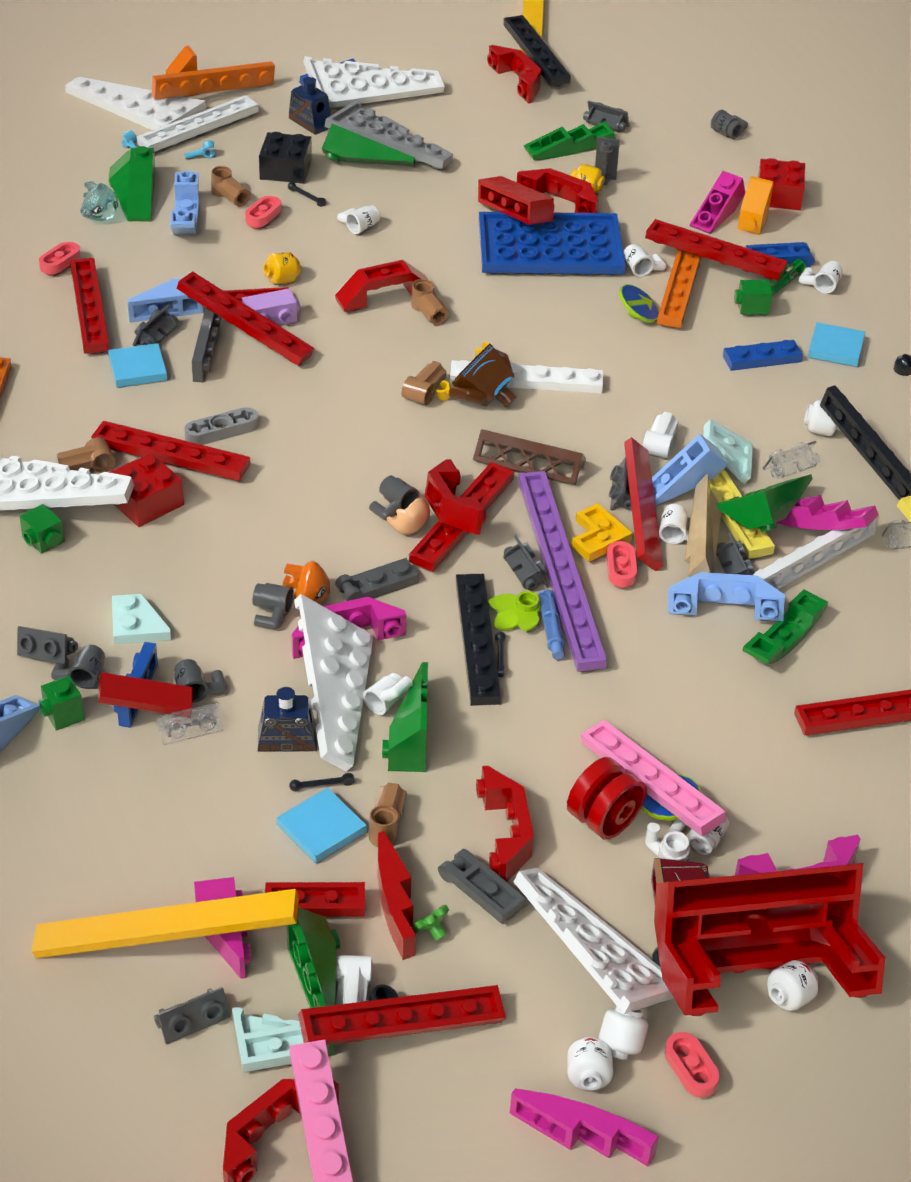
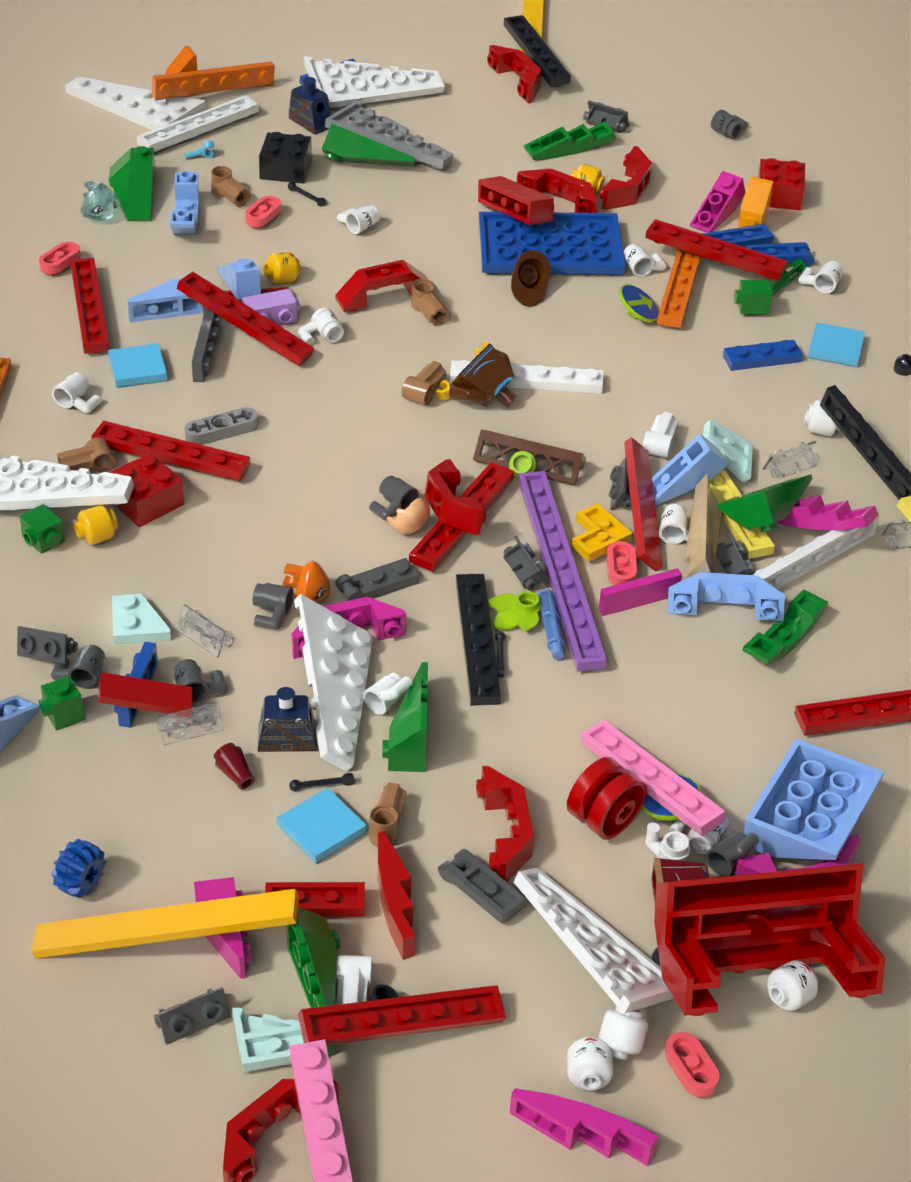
(70, 392): none -> white piece
(78, 868): none -> blue gear
(96, 524): none -> yellow head
(129, 139): medium azure hand -> none
(160, 321): dark grey hinge -> none
(203, 631): none -> clear hinge
(233, 764): none -> dark red cone
(241, 278): none -> light blue slope
(325, 323): none -> white piece
(432, 923): bright green plant -> none
(522, 463): none -> lime plate
(530, 278): none -> reddish brown piece
(607, 157): dark grey hinge -> none
(622, 193): none -> red slope
(637, 592): none -> dark pink tile
(725, 854): none -> dark grey piece
(745, 235): none -> blue plate
(811, 803): none -> light blue slope

